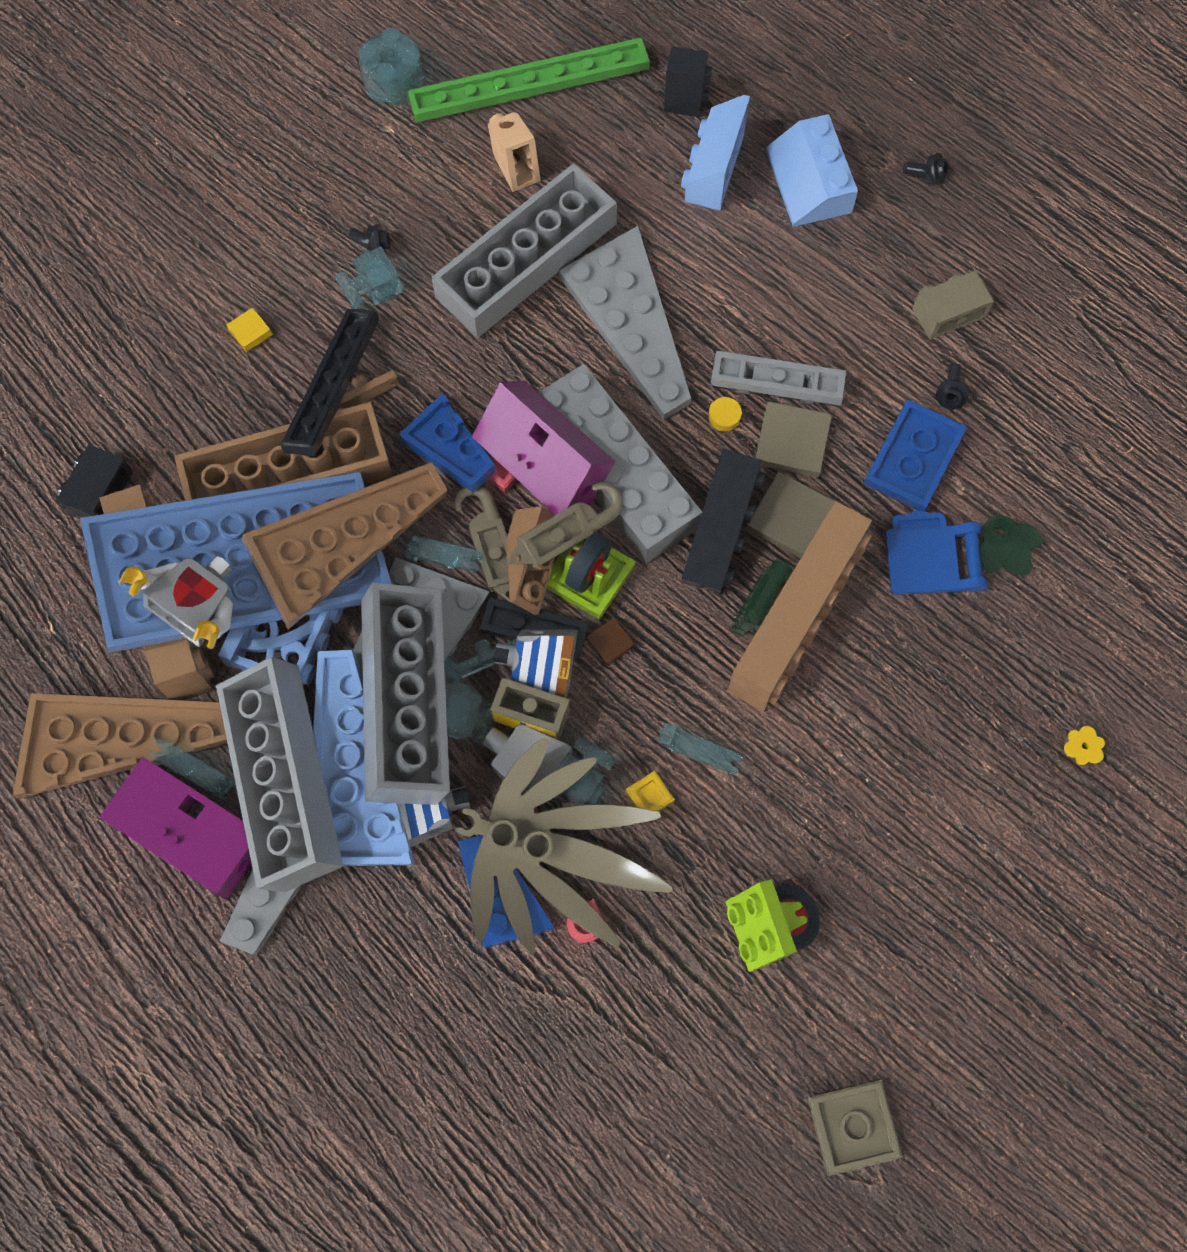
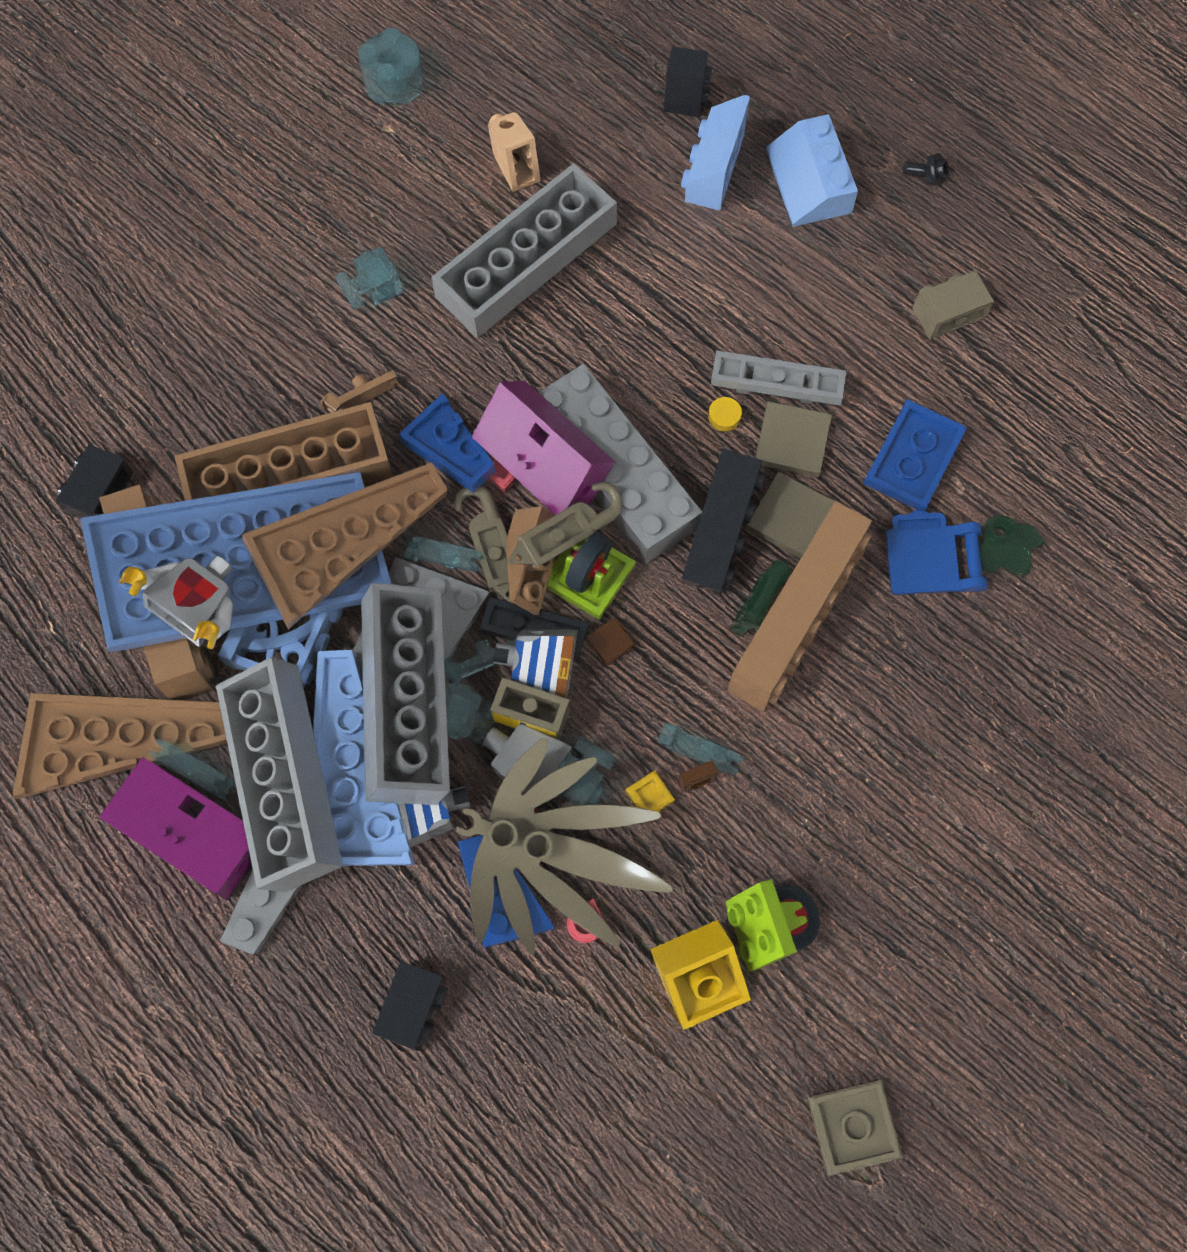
(249, 329): yellow tile -> none
(330, 383): black tile -> none
(375, 237): black plate -> none
(410, 1006): none -> black brick
(528, 79): bright green plate -> none
(624, 305): light grey wing -> none
(697, 776): none -> reddish brown tile
(701, 974): none -> yellow slope
(952, 393): black plate -> none
(1087, 737): yellow plant -> none

